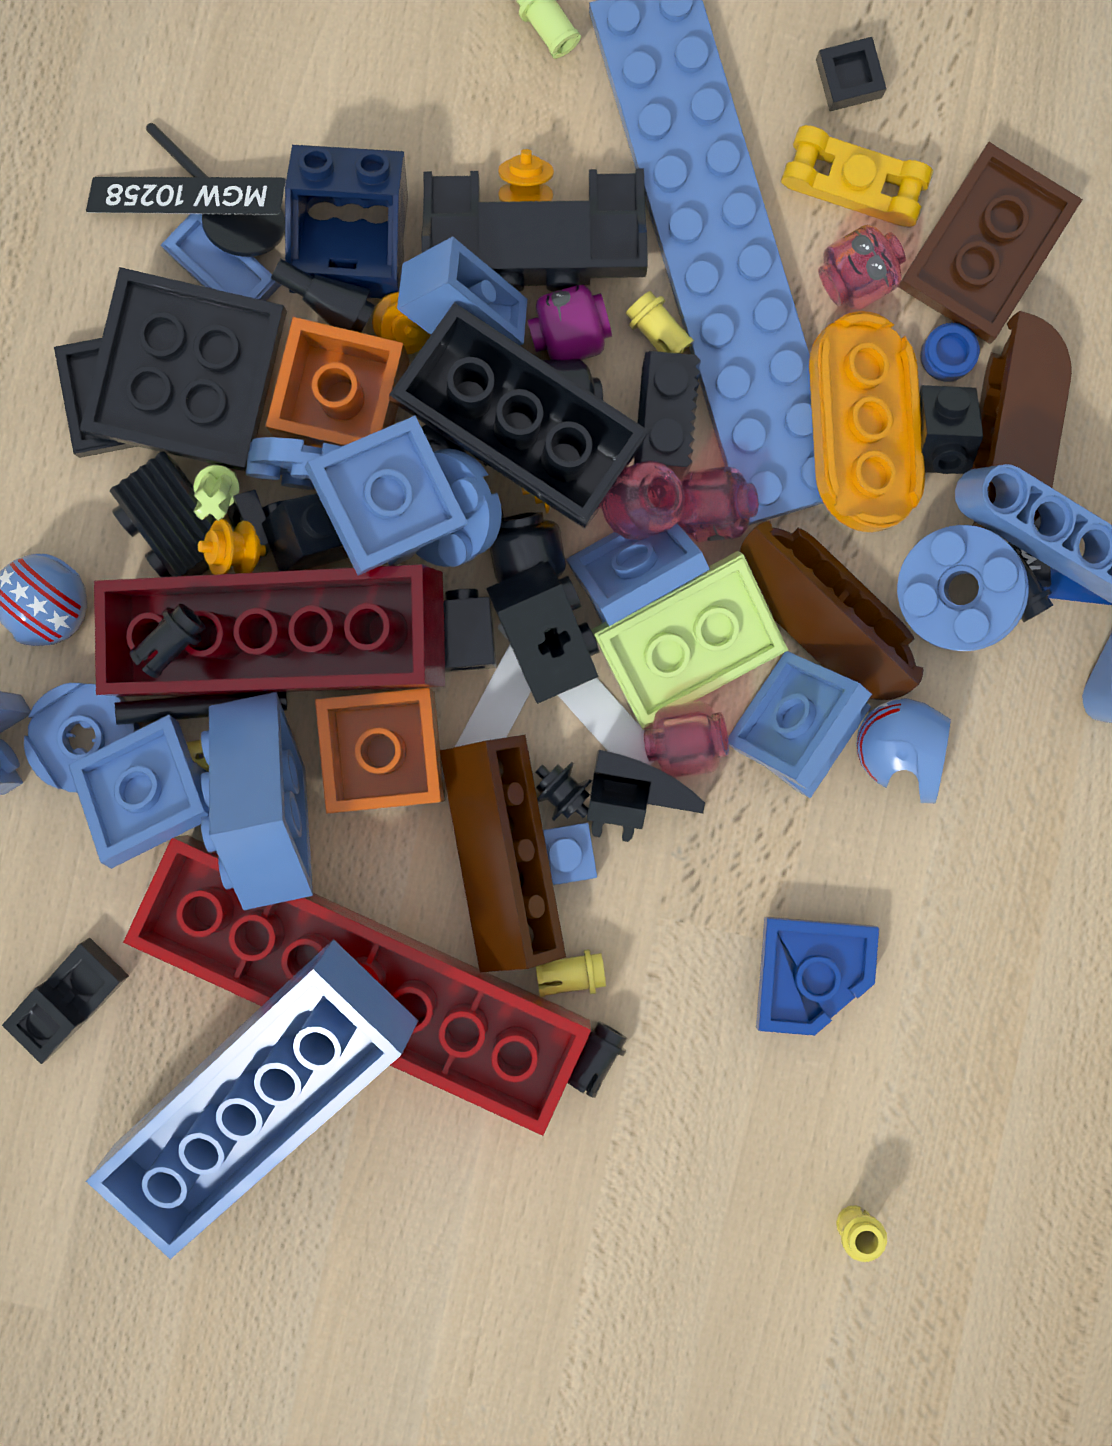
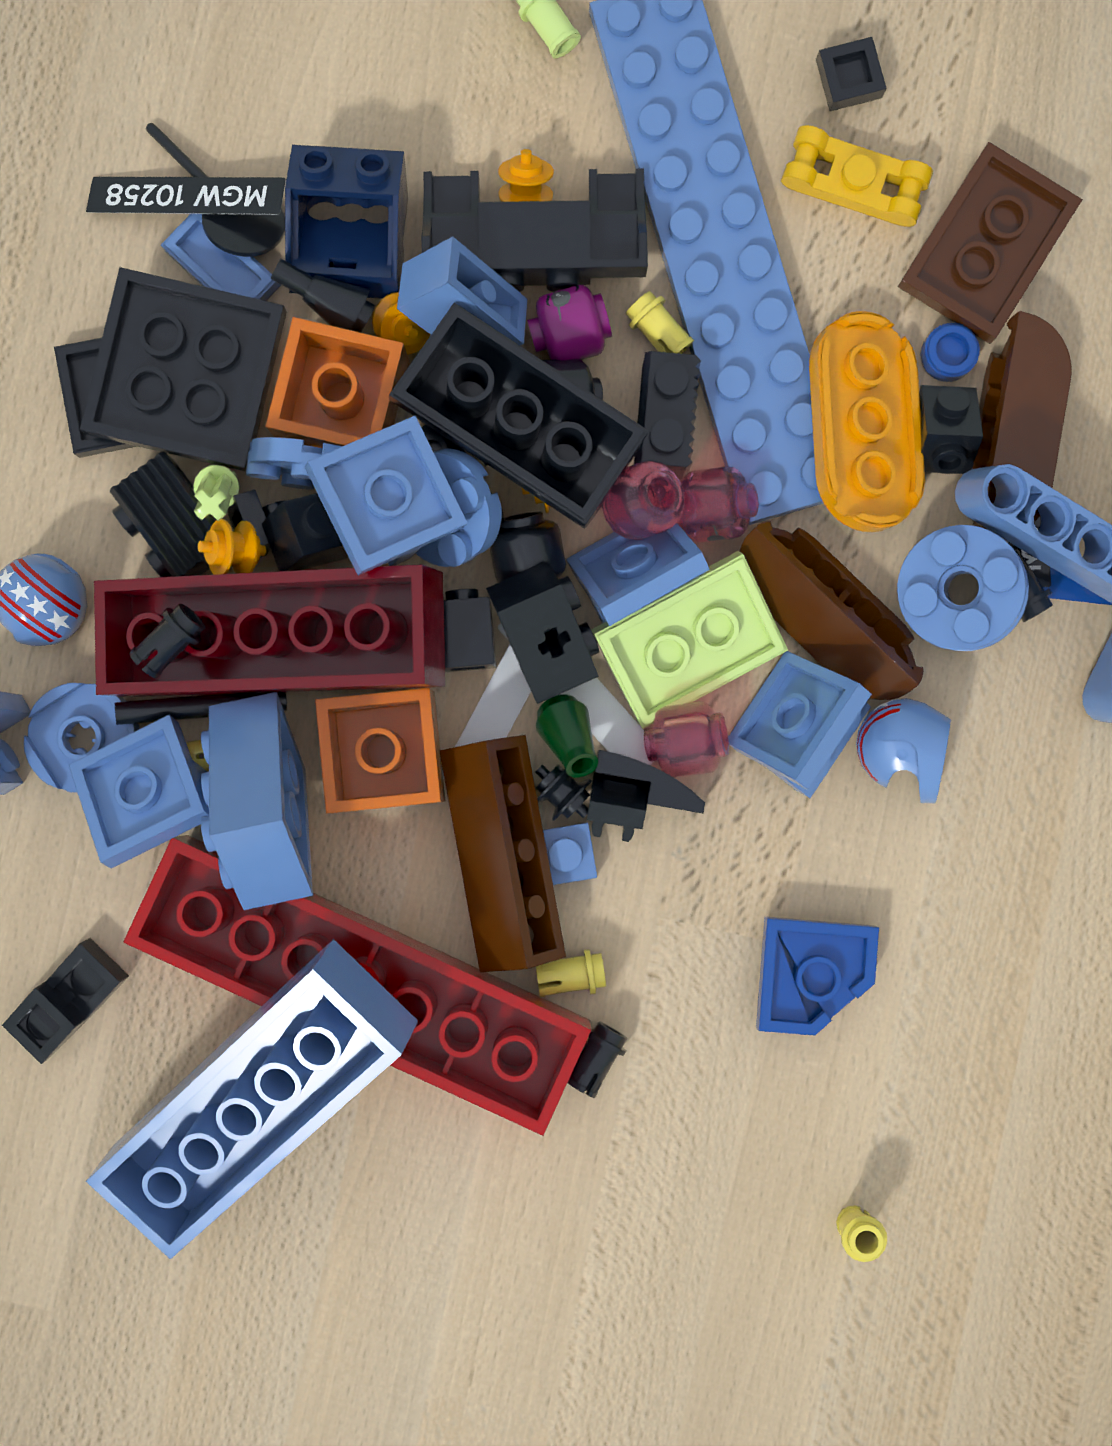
(567, 731): none -> dark green cone
(862, 267): clear pink head -> none

